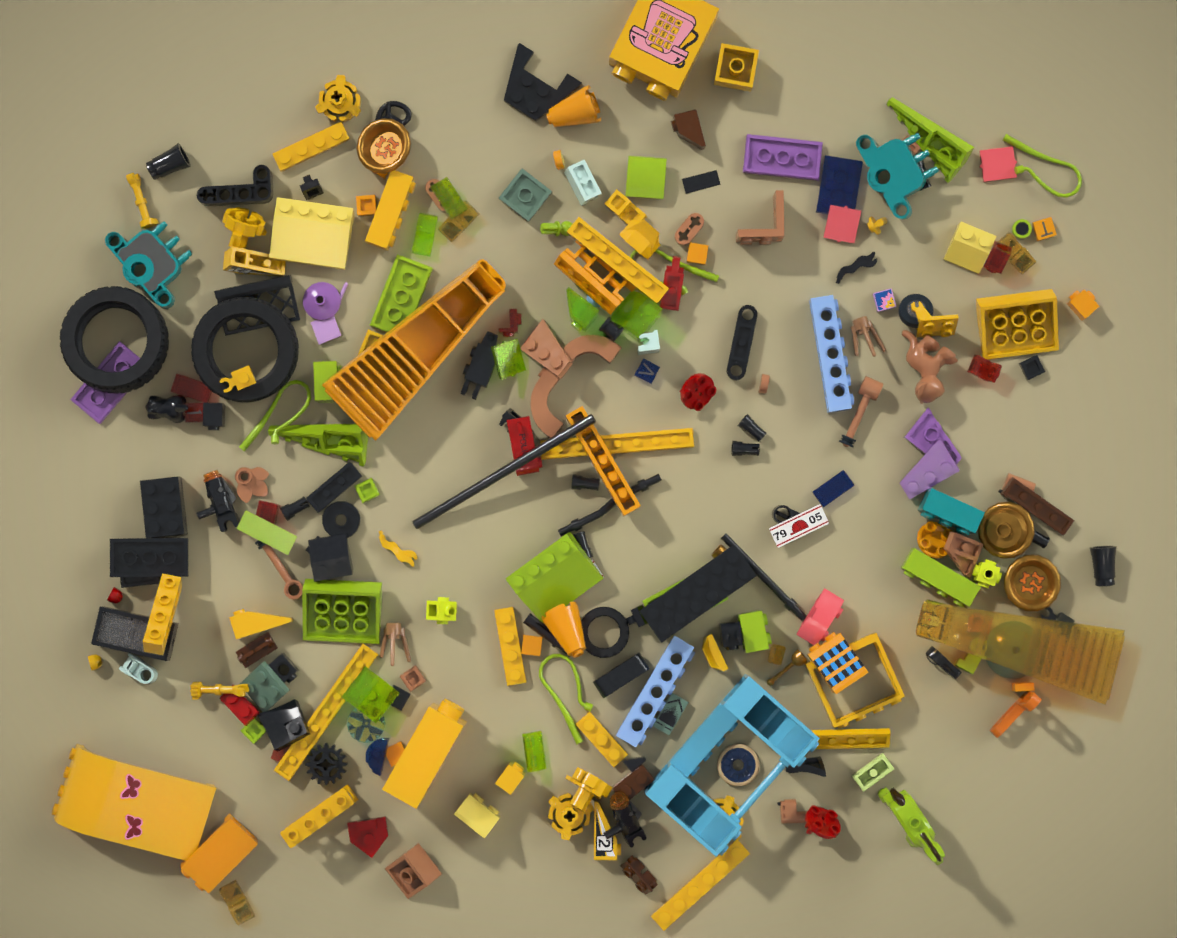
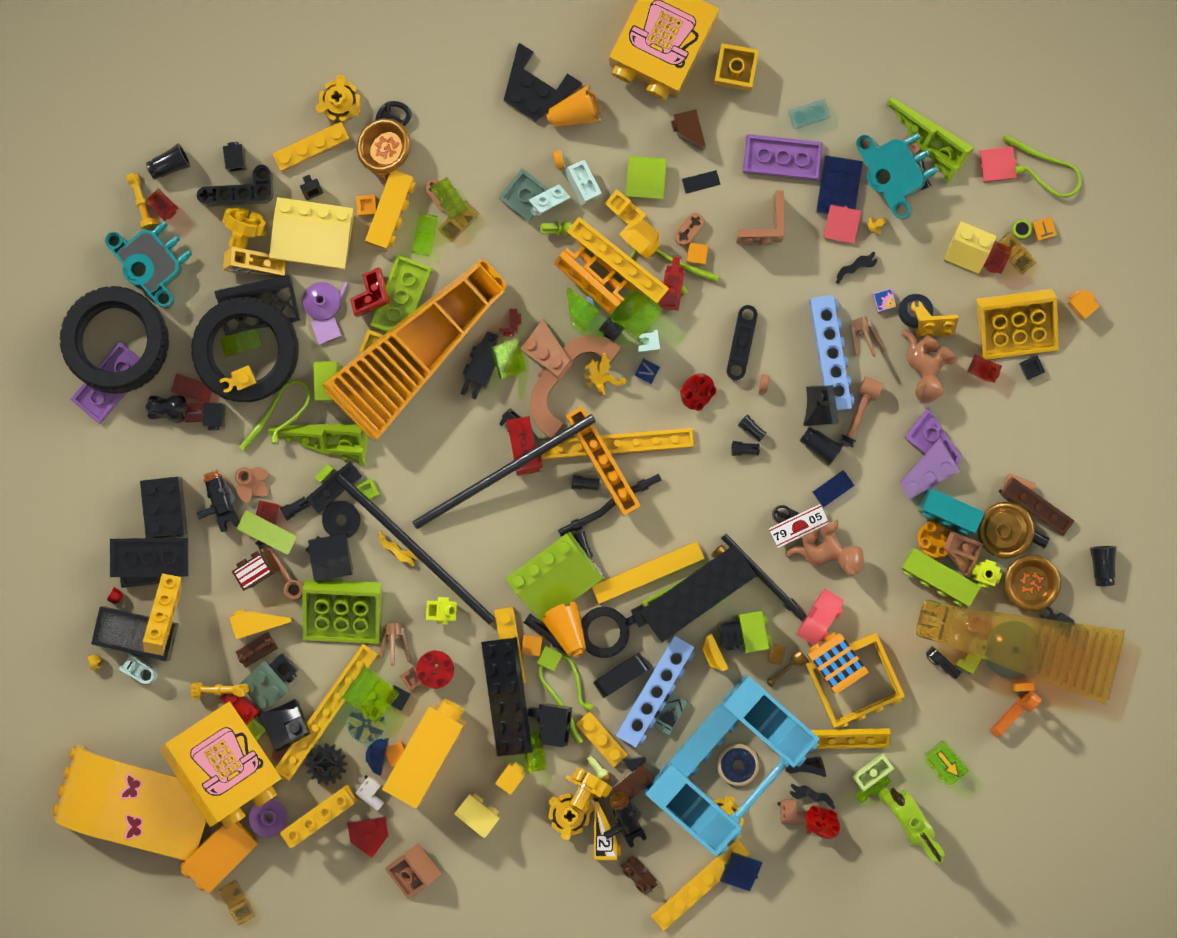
(162, 205): none -> clear red brick
(221, 766): none -> yellow brick
(234, 157): none -> black brick
(240, 342): none -> clear neon green slope
(256, 569): none -> brick
(261, 825): none -> medium lavender dish
(324, 473): none -> lime tile
(367, 792): none -> white piece
(375, 295): none -> red brick
(415, 549): none -> black piece
(426, 666): none -> red plate
(506, 697): none -> black plate
(548, 200): none -> light aqua hinge
(549, 658): none -> lime tile
(555, 722): none -> black hinge
(599, 377): none -> yellow piece
(602, 773): none -> yellowish green piece
(648, 572): none -> yellow tile
(741, 871): none -> clear blue piece
(803, 791): none -> black hair
(809, 114): none -> clear light blue plate
(820, 406): none -> black plate
(821, 445): none -> black plant
(849, 557): none -> nougat animal
(862, 796): none -> clear neon green axle
(946, 763): none -> clear neon green brick

